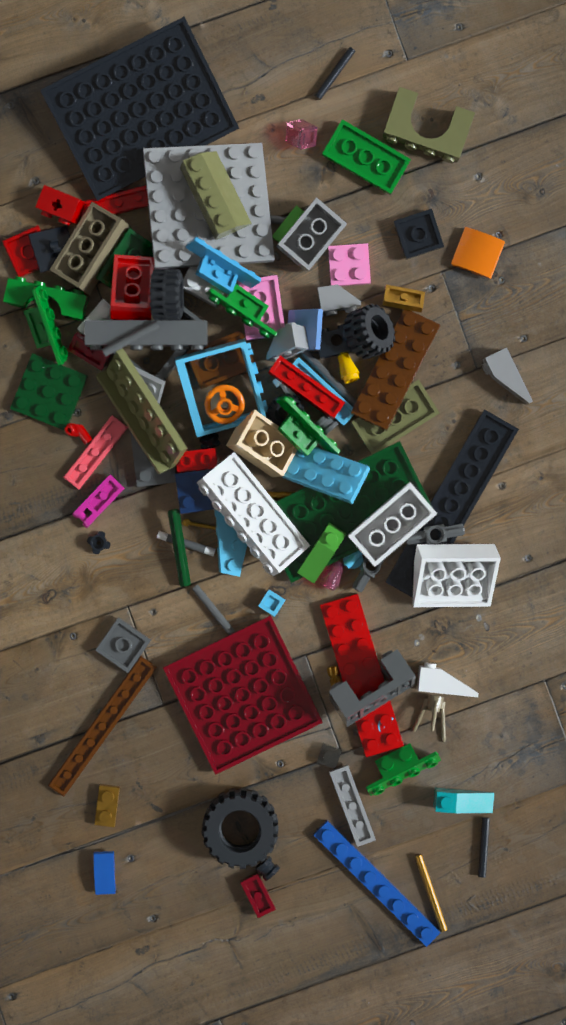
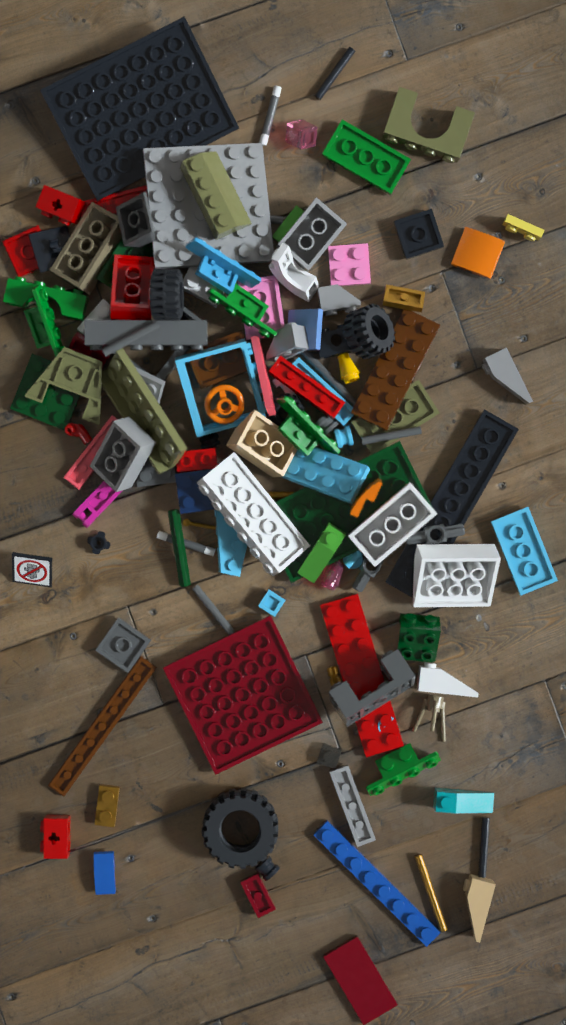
(32, 569): none -> piece
(55, 848): none -> red brick
(76, 374): none -> olive wing
(122, 454): none -> light grey brick
(136, 221): none -> dark grey slope
(263, 375): none -> coral tile
(270, 115): none -> dark grey bar
(292, 275): none -> white arch
(343, 437): none -> medium azure wheel
(360, 980): none -> dark red tile
(369, 493): none -> orange slope
(391, 435): none -> dark grey bar
(419, 637): none -> dark green bracket
(478, 898): none -> tan slope
(524, 551): none -> medium azure plate
(528, 230): none -> light yellow plate

